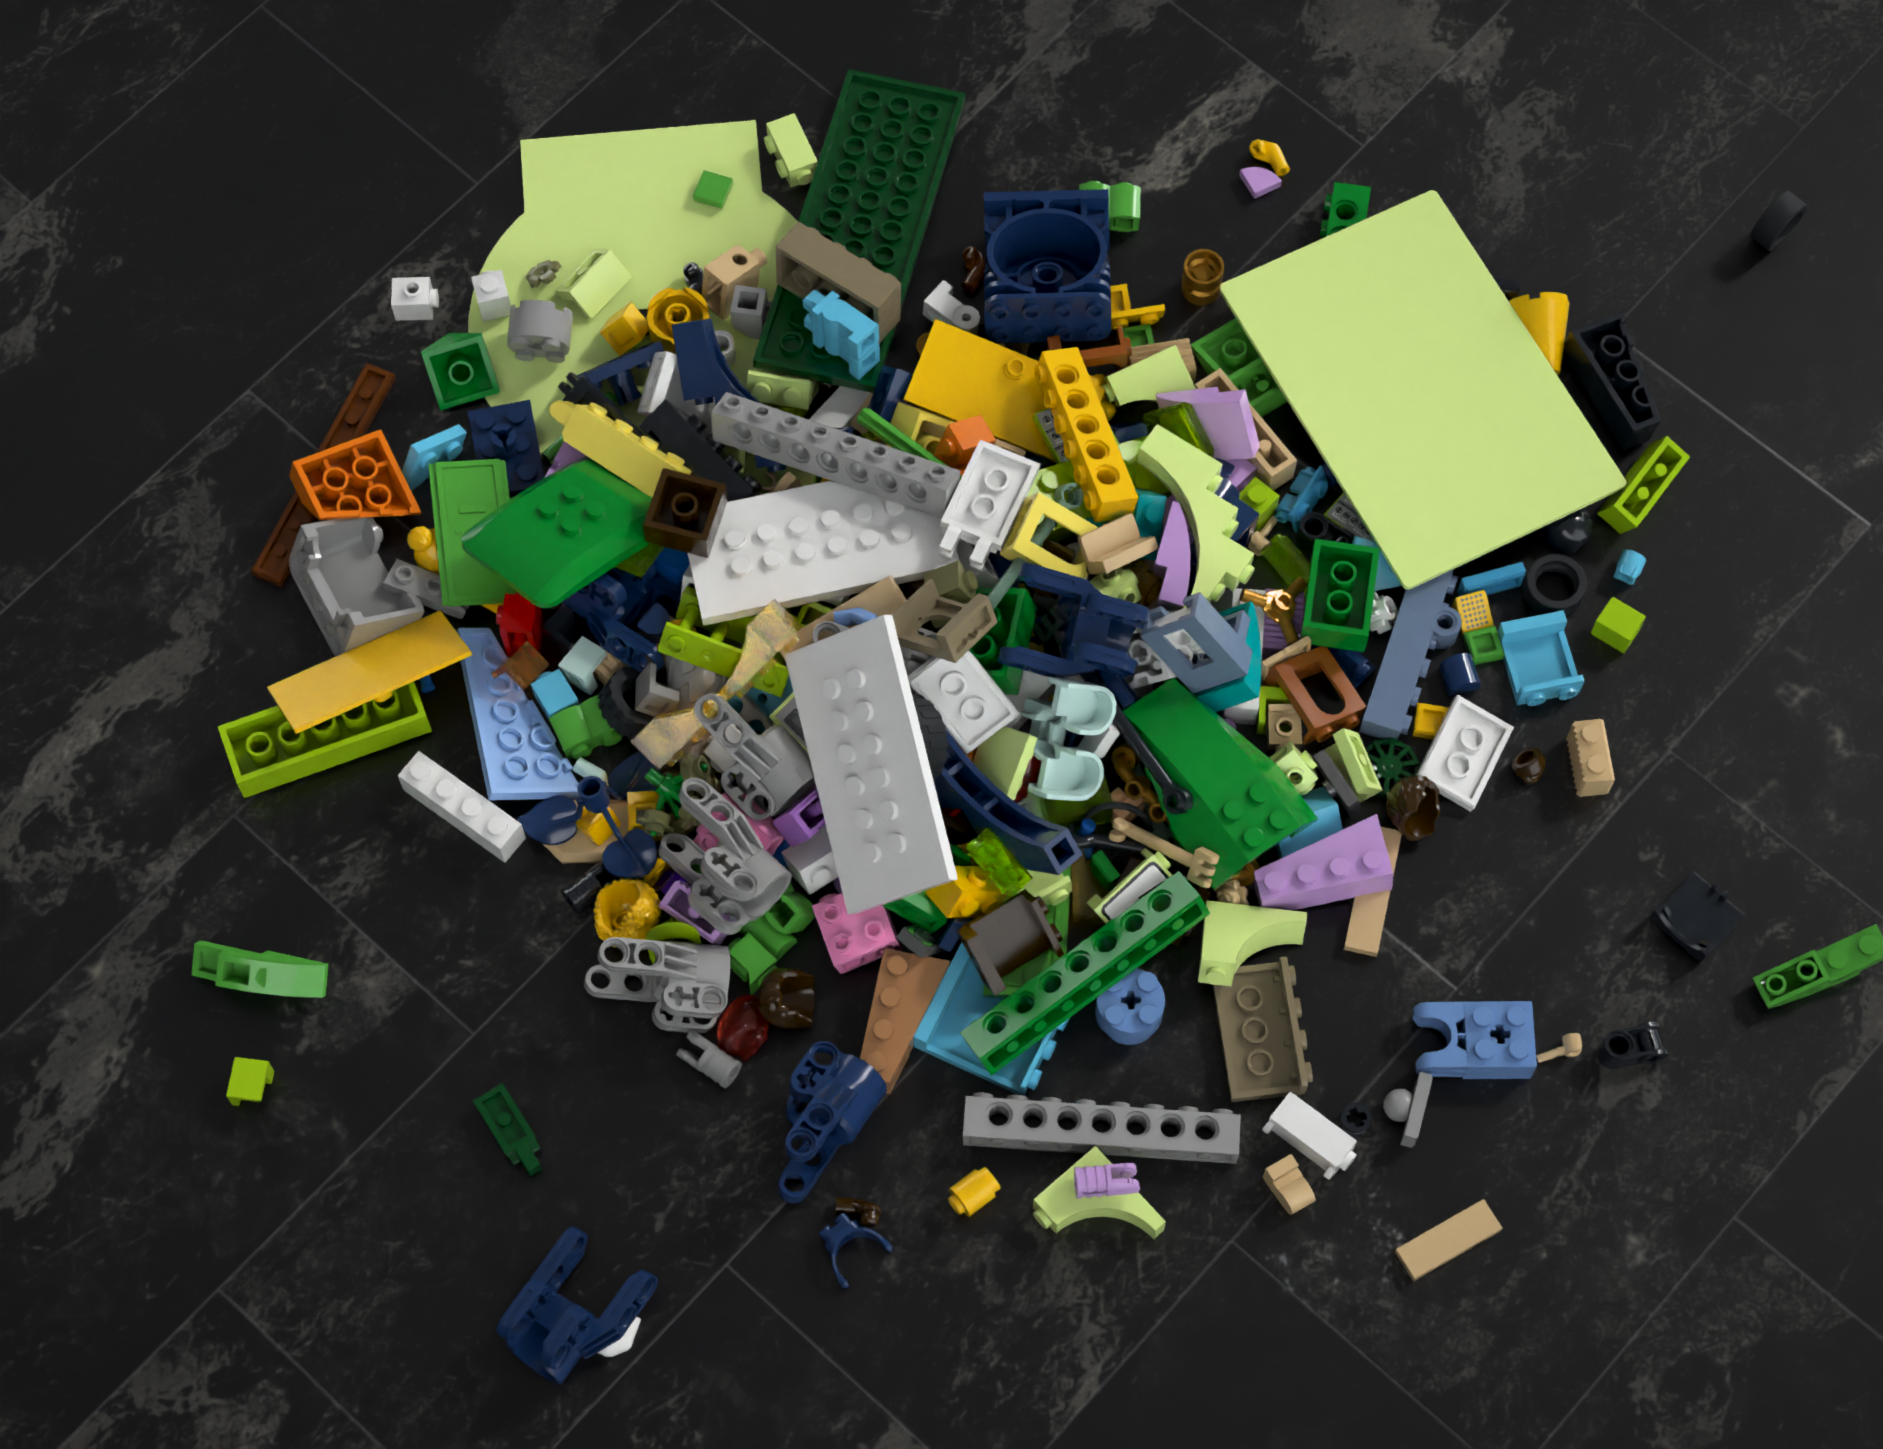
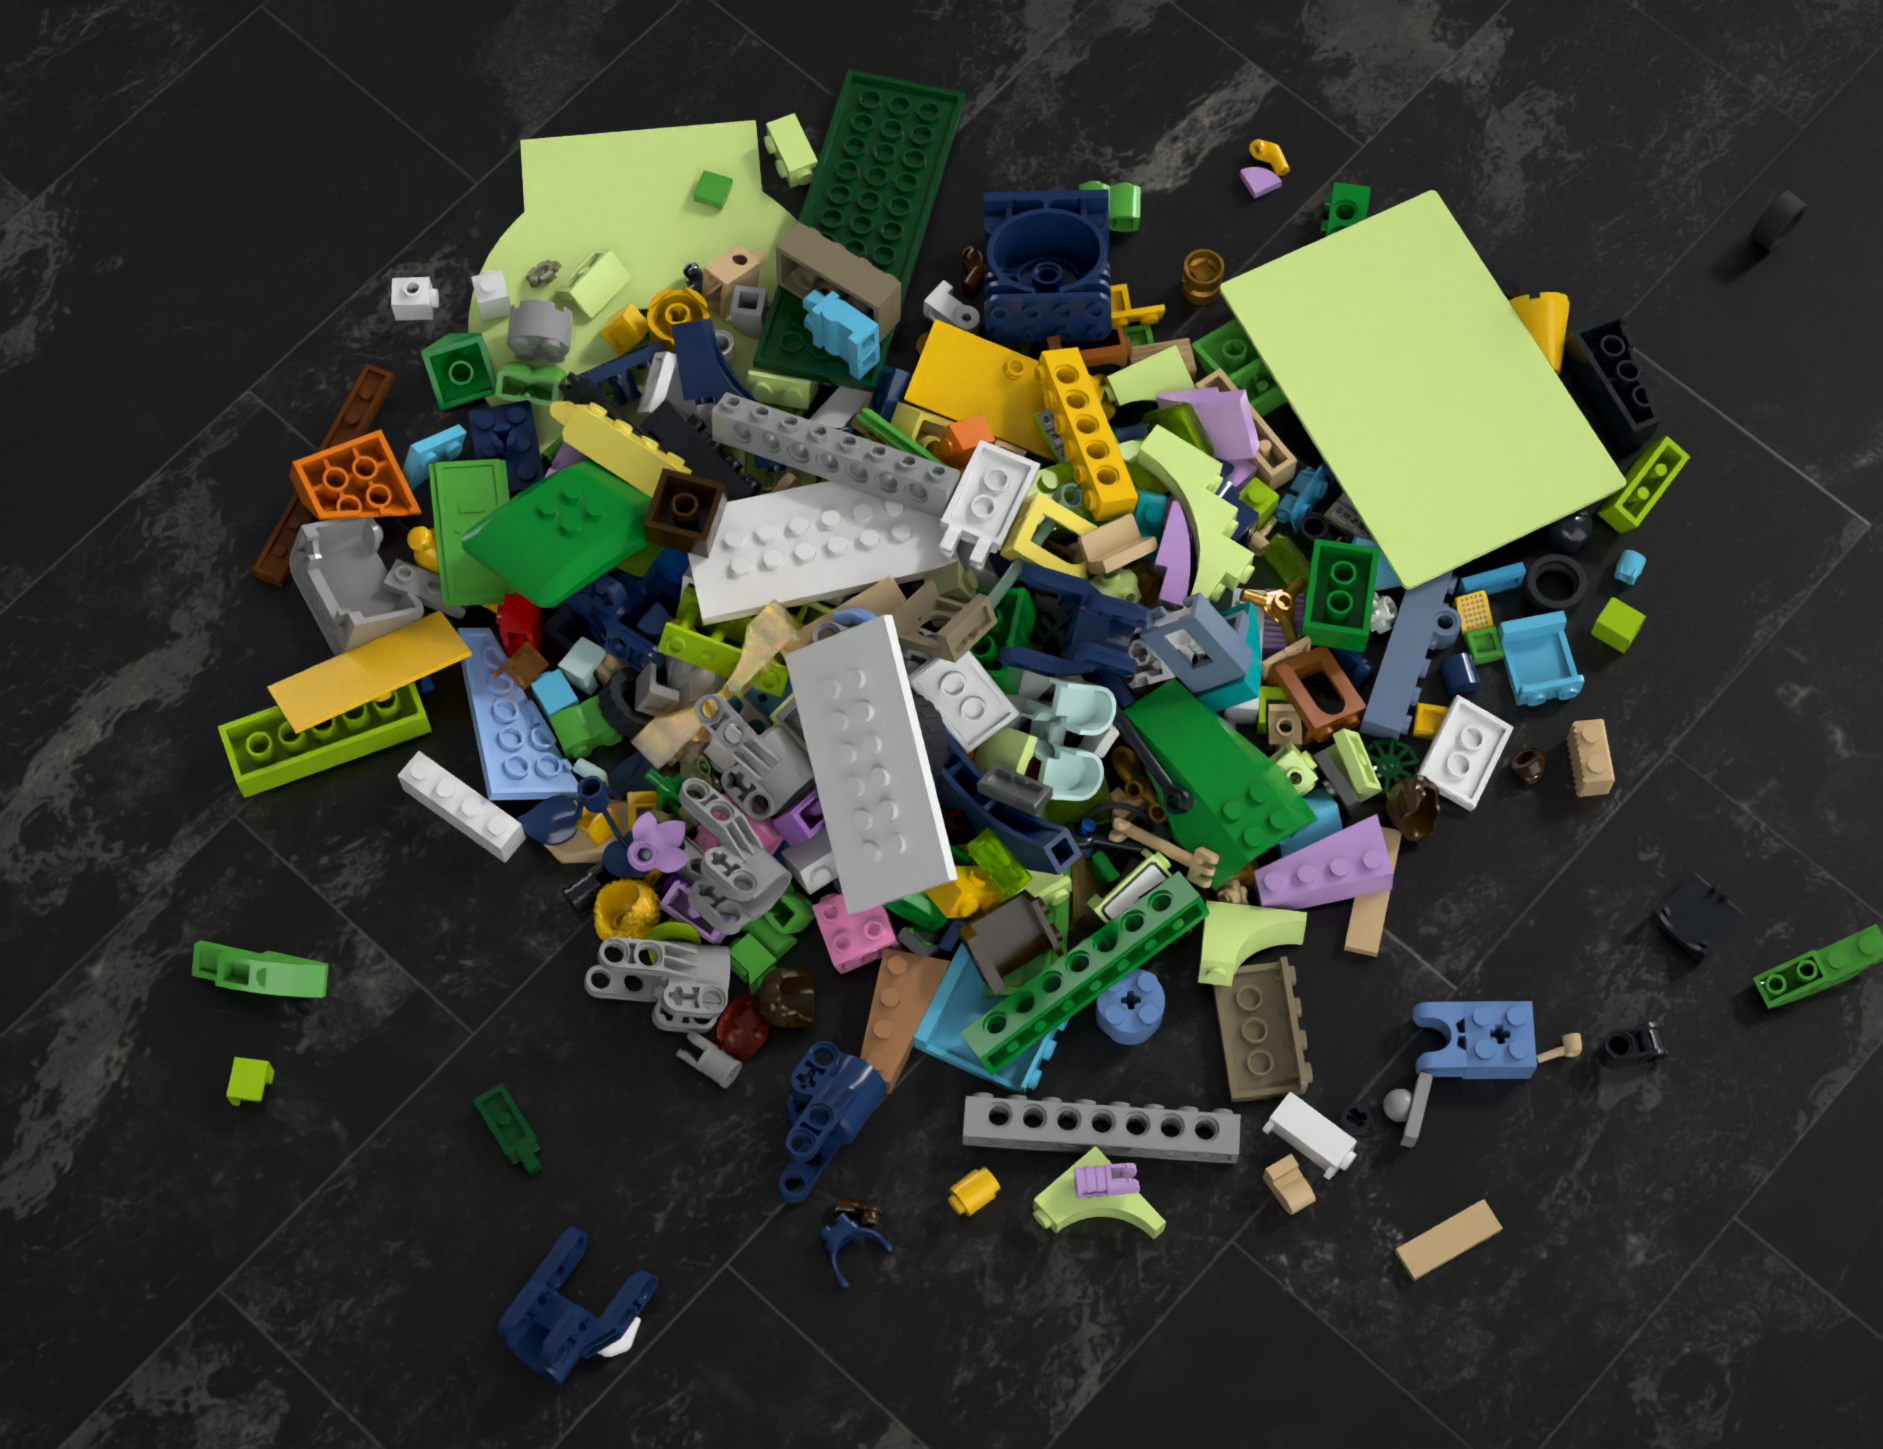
(523, 381): none -> bright green brick
(663, 843): none -> lavender plate
(1015, 789): none -> flat silver plate

